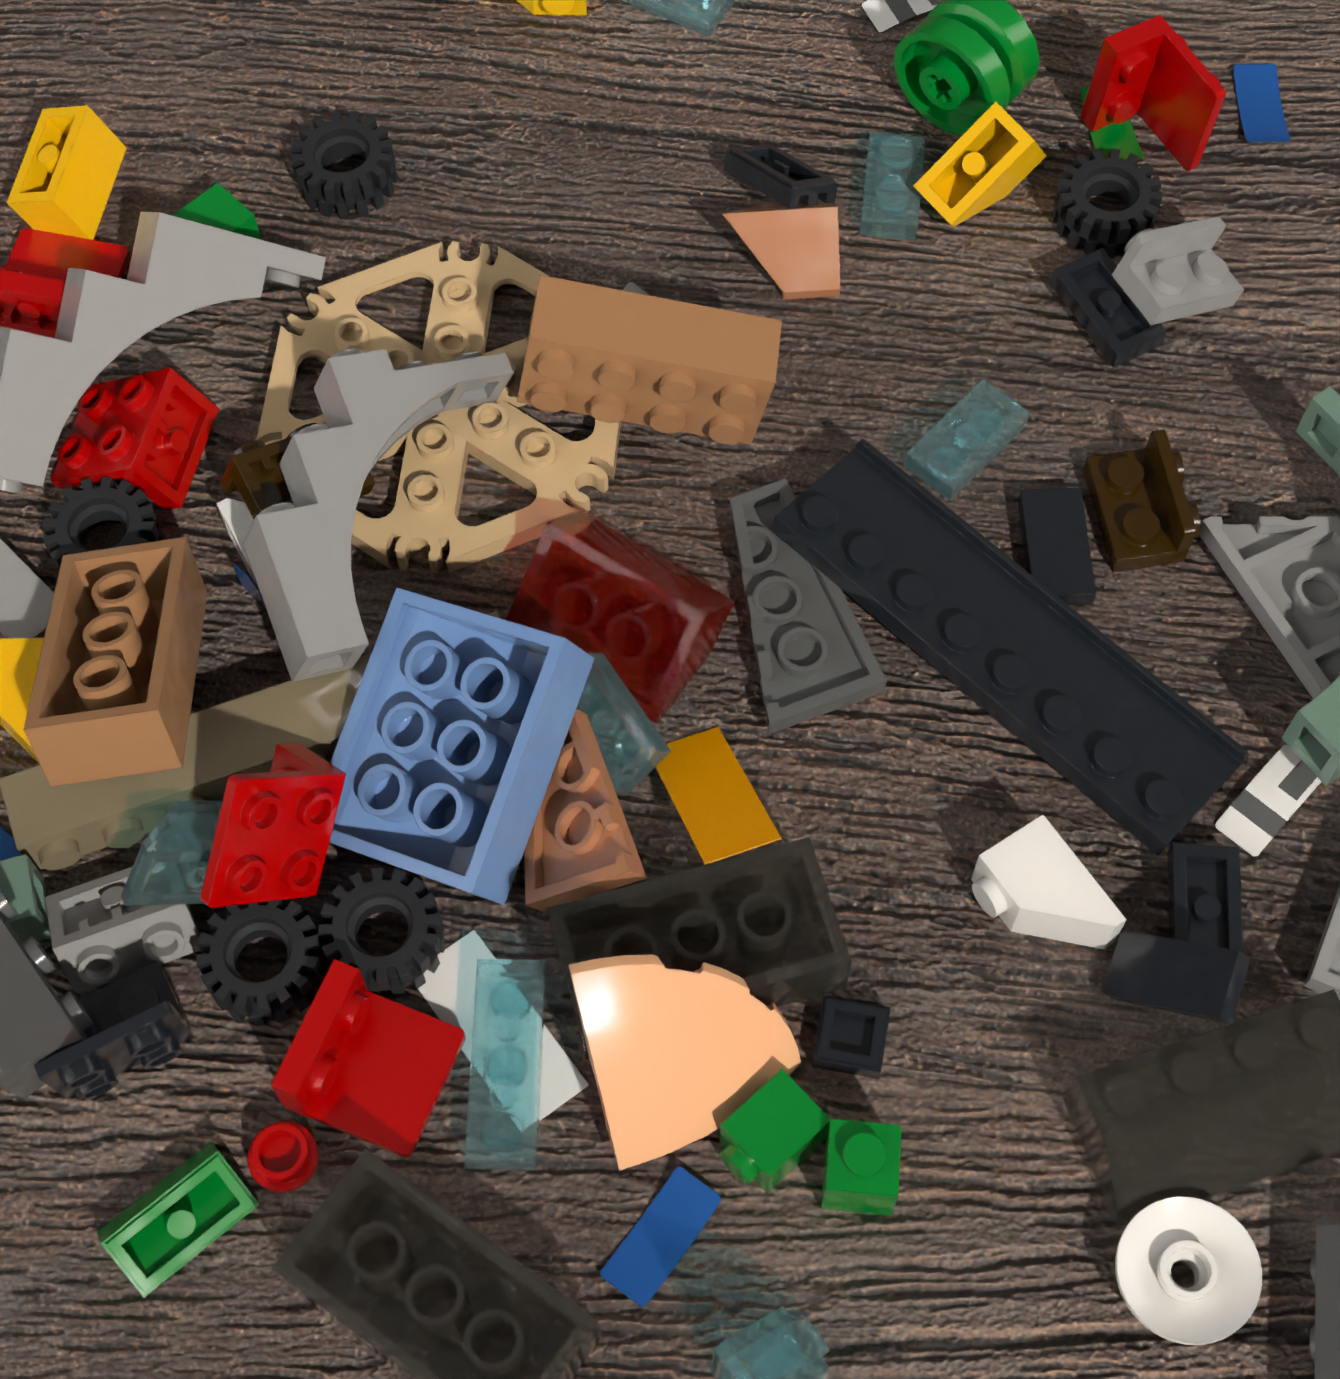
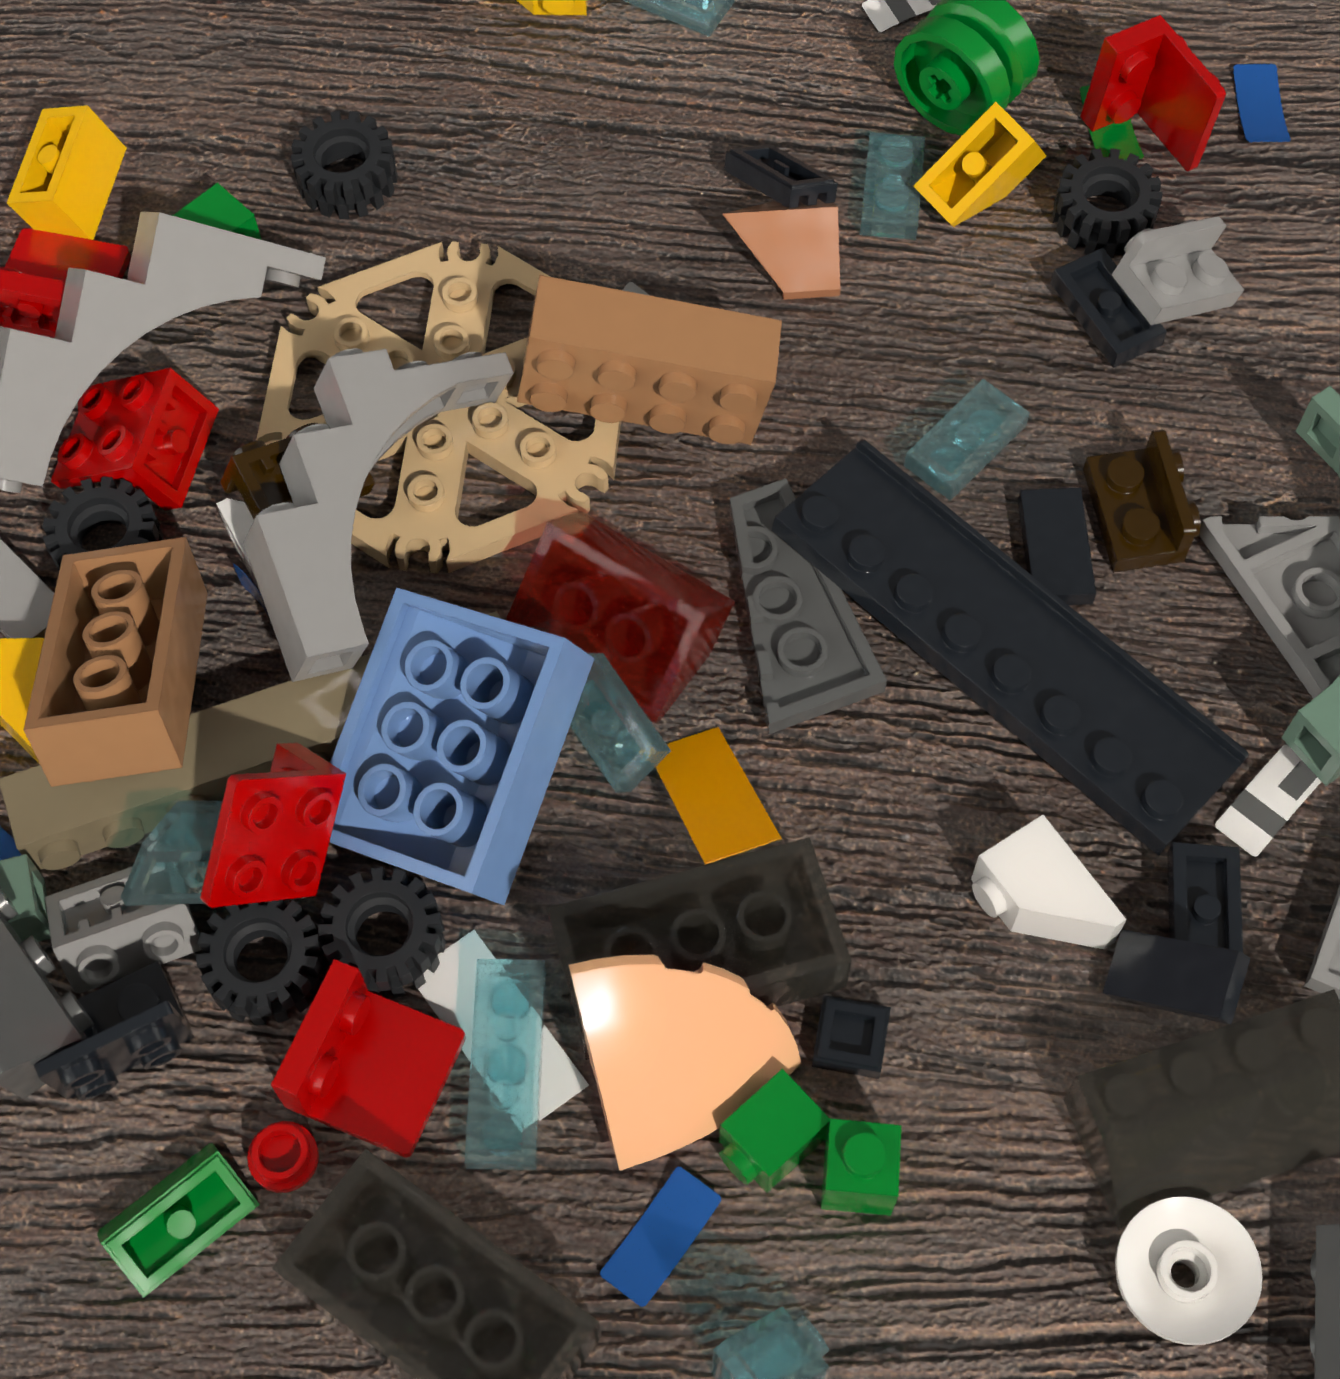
(580, 830): nougat wing -> none

